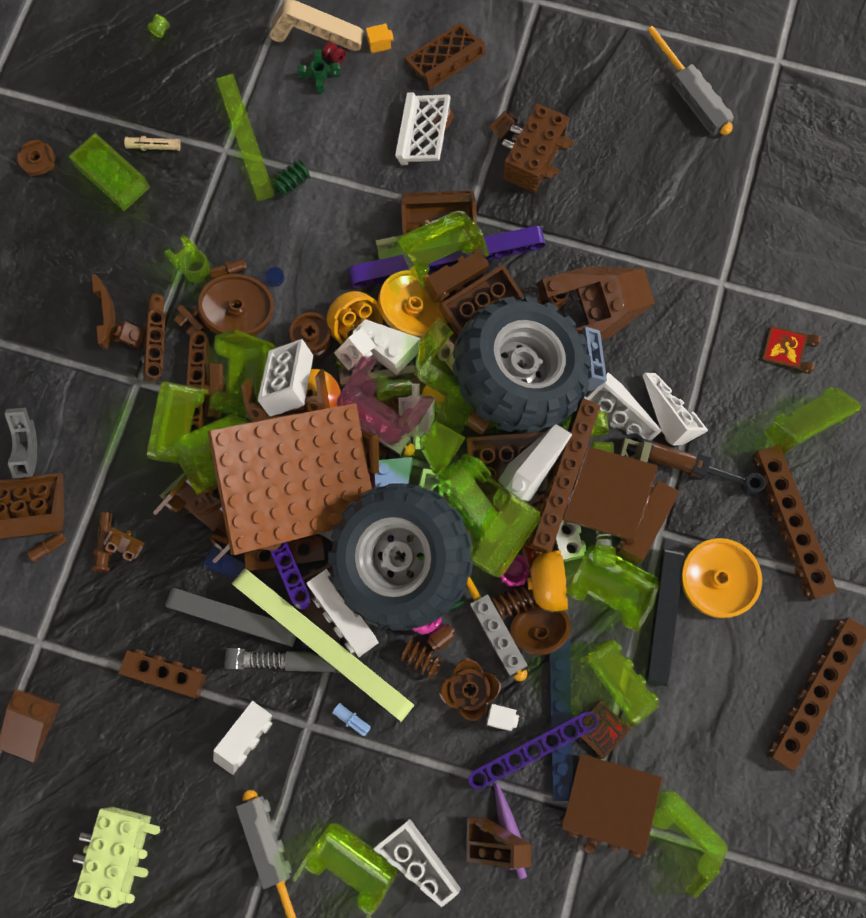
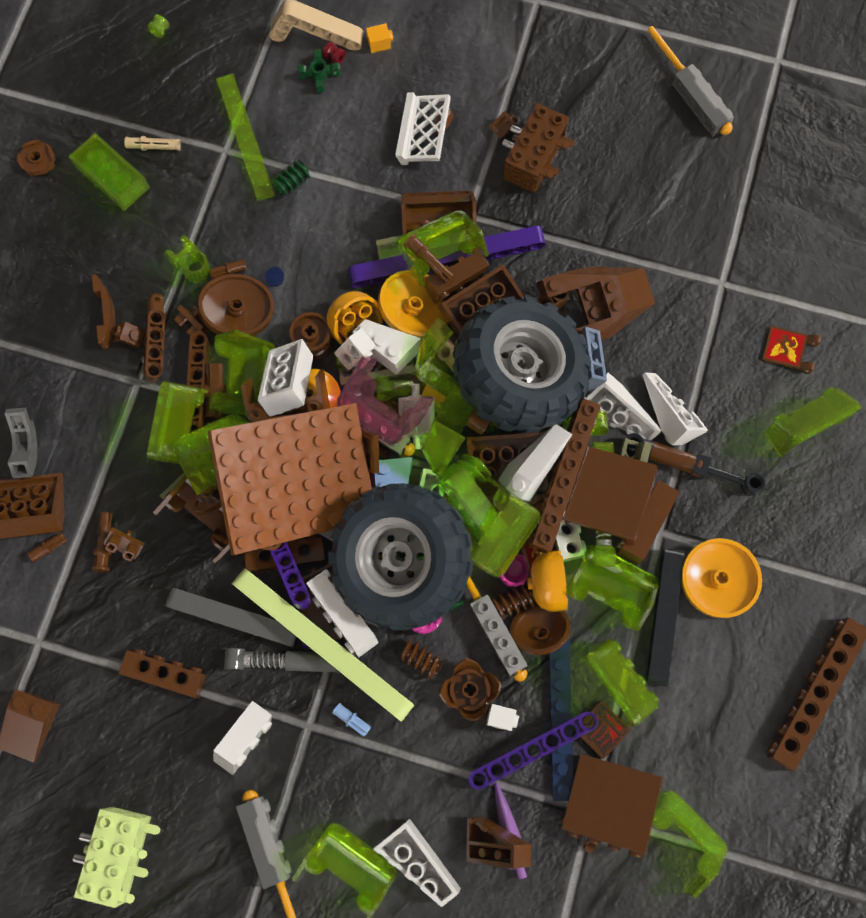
(225, 565): clear blue tile -> none
(422, 251): none -> reddish brown pin
(441, 637): reddish brown brick -> none
(453, 63): reddish brown fence -> none
(796, 511): reddish brown brick -> none

